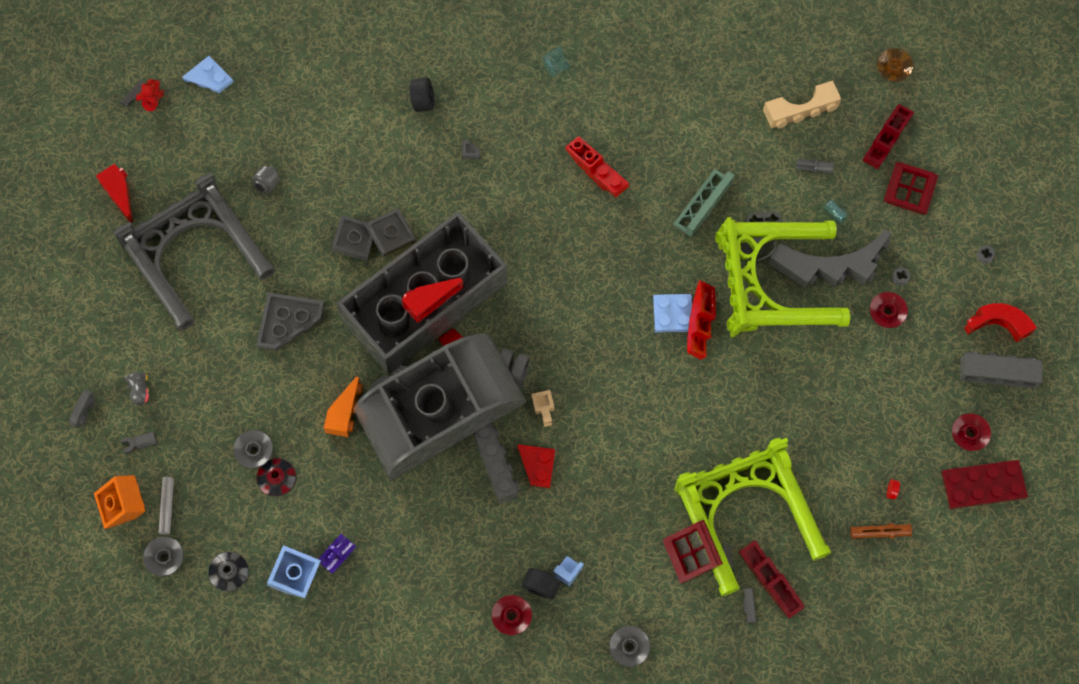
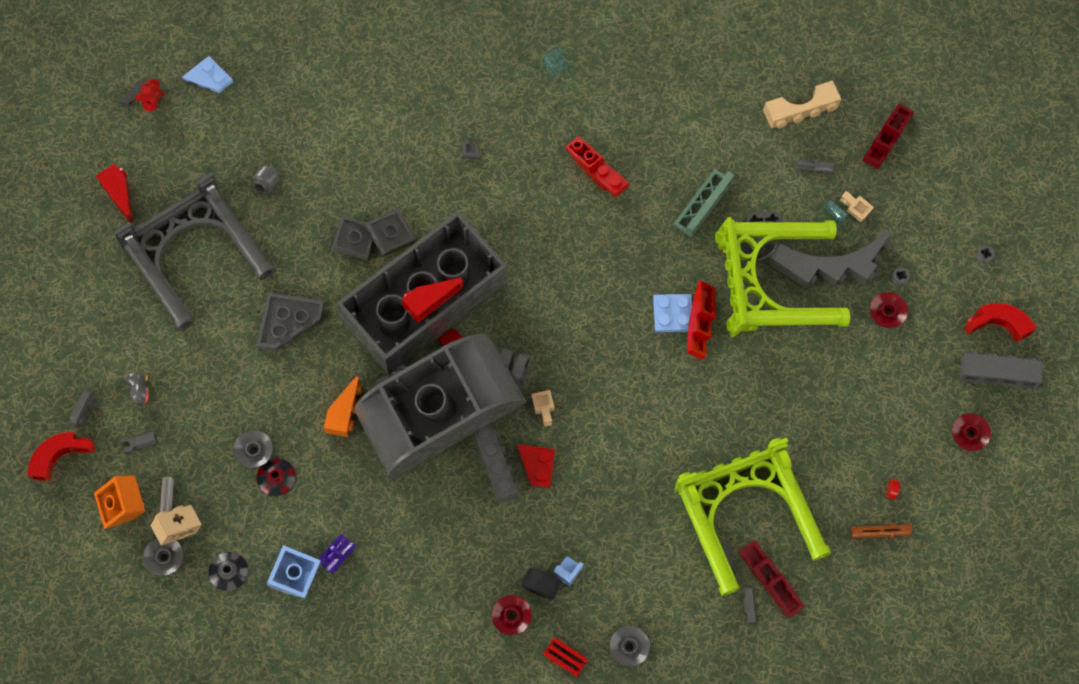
(52, 449): none -> red arch
(175, 524): none -> tan brick
(422, 94): black tyre -> none
(551, 648): none -> red tile
(692, 551): dark red piece -> none
(858, 207): none -> tan plate
(896, 58): clear orange dish -> none
(927, 192): dark red piece -> none
(984, 484): dark red plate -> none

